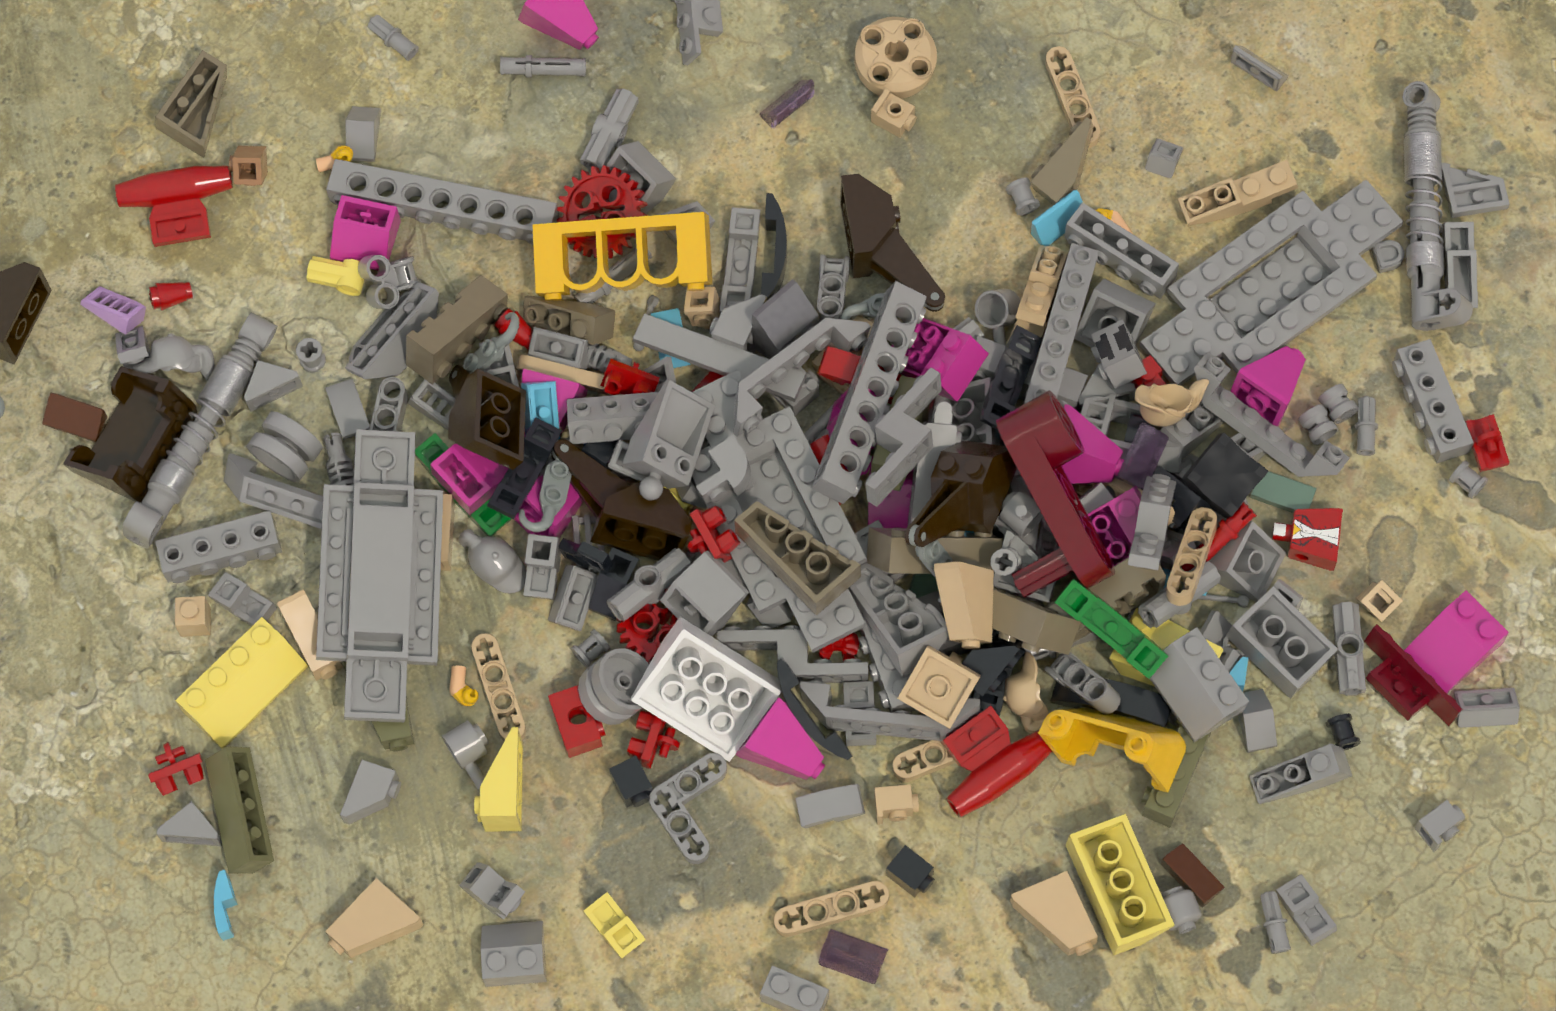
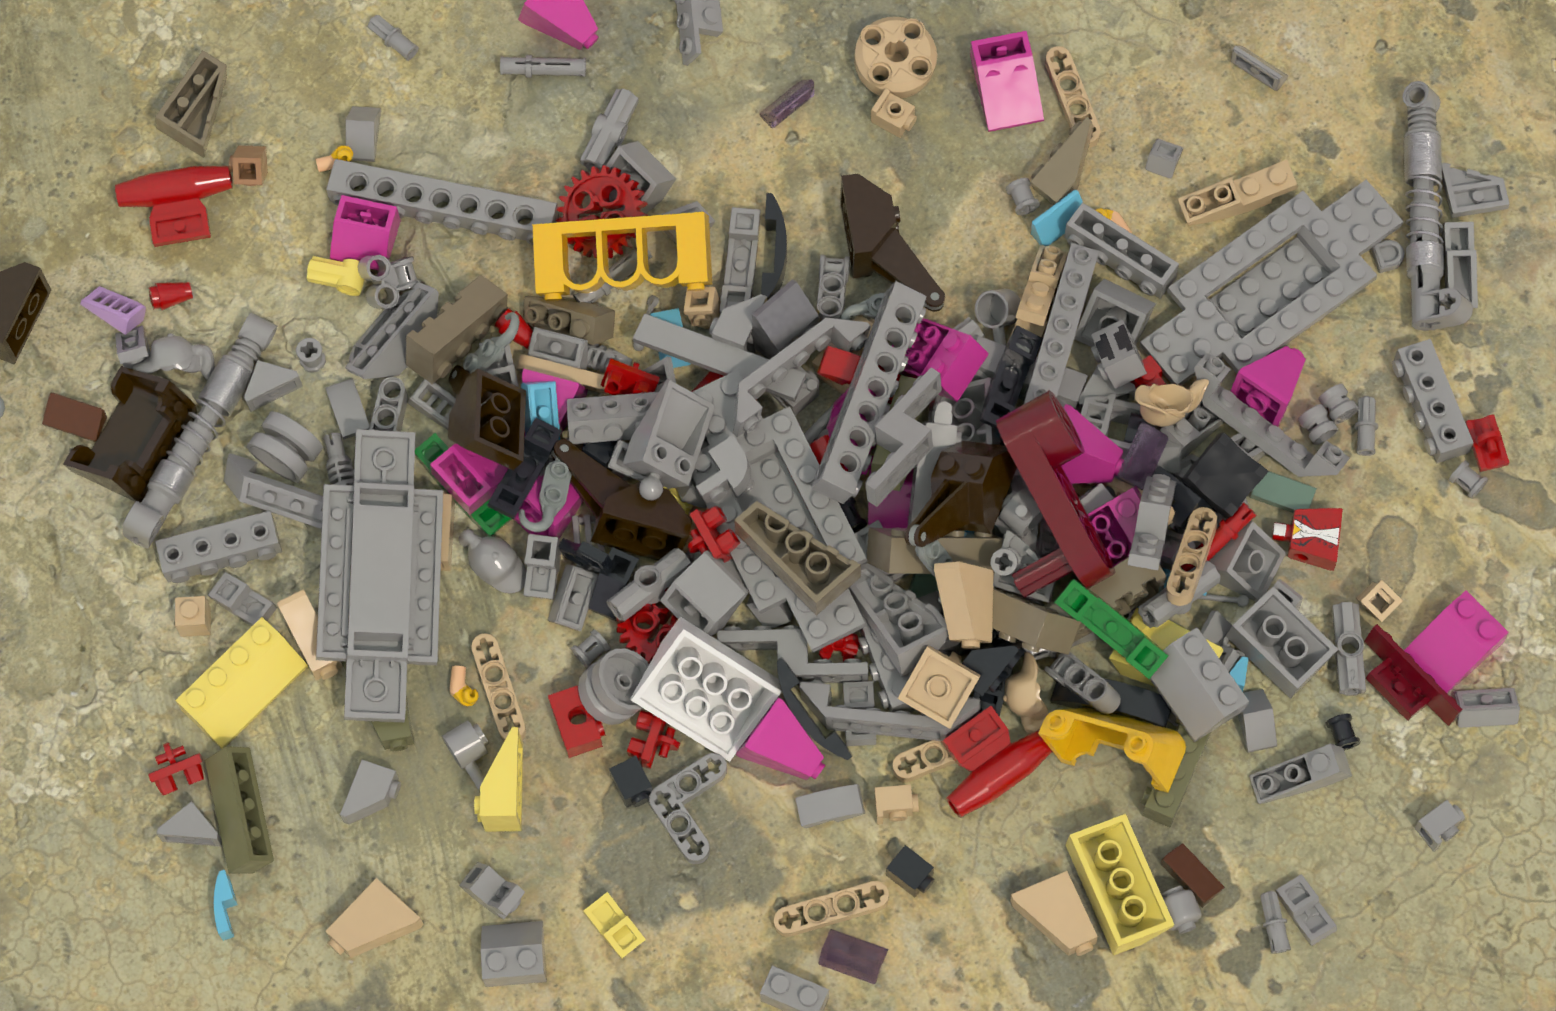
(852, 515): none -> black bush
(1006, 81): none -> slope

